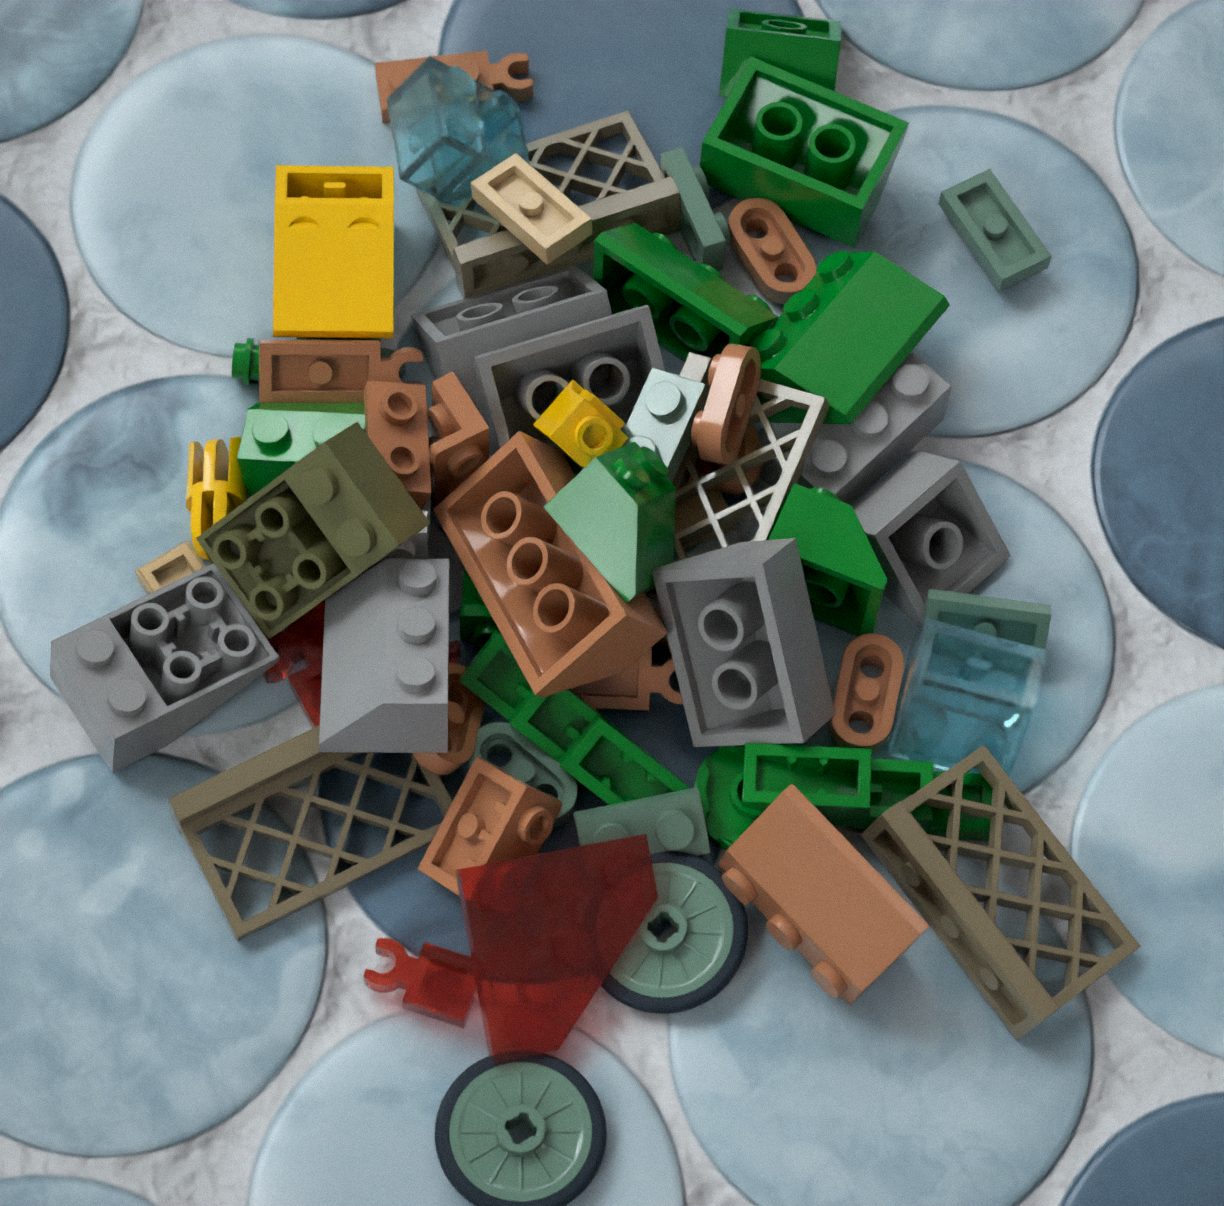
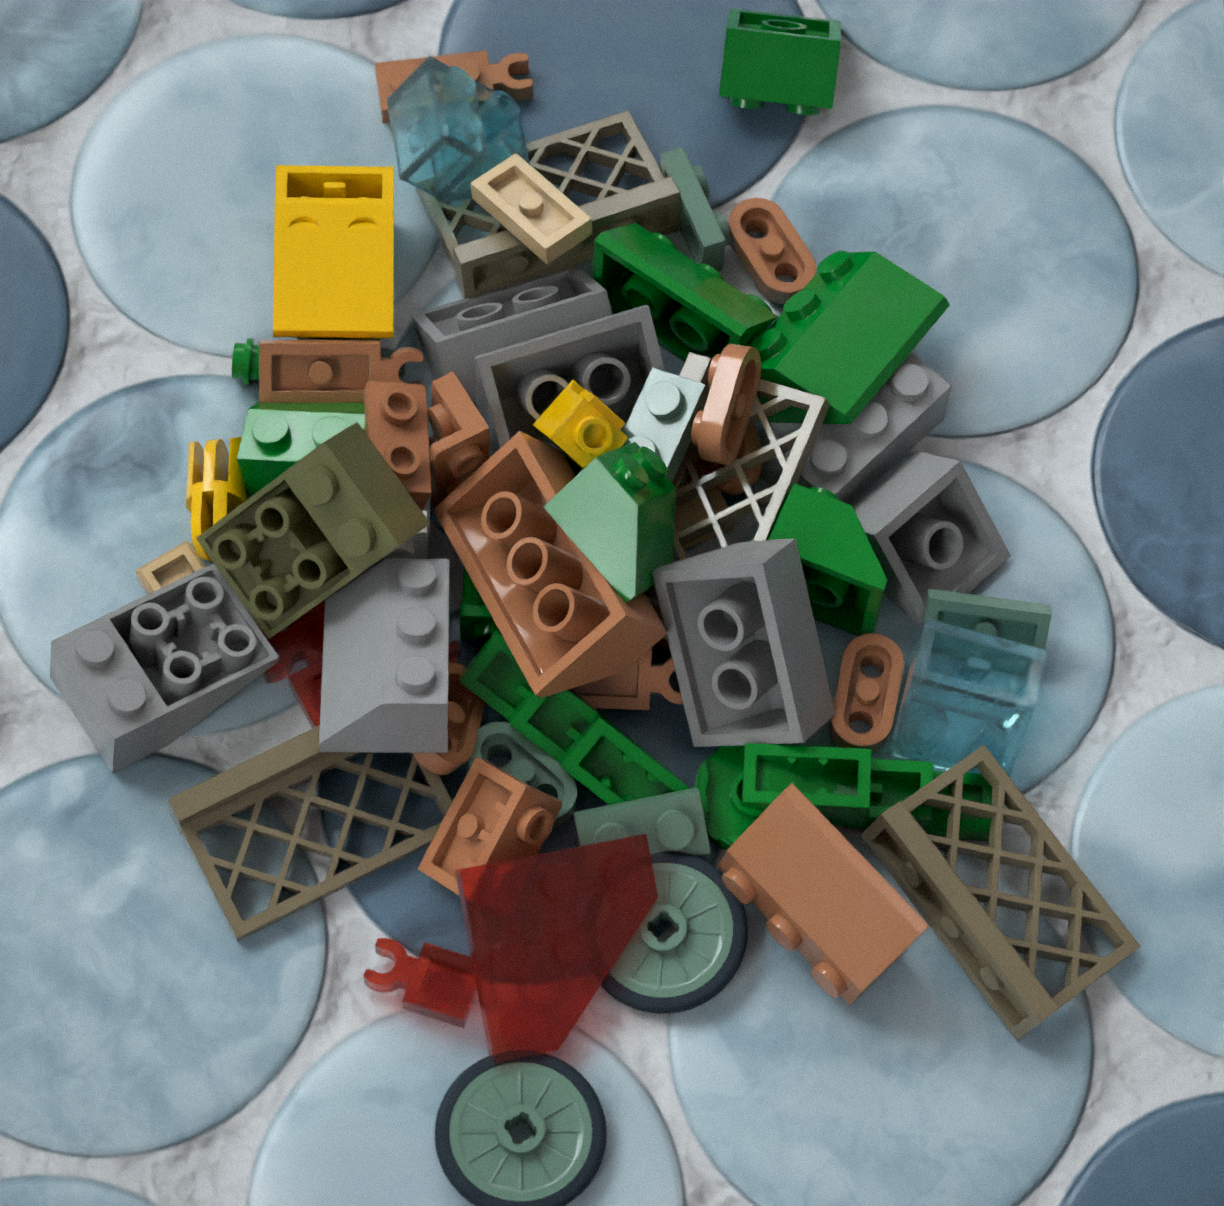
(803, 150): green slope -> none
(994, 230): sand green plate -> none

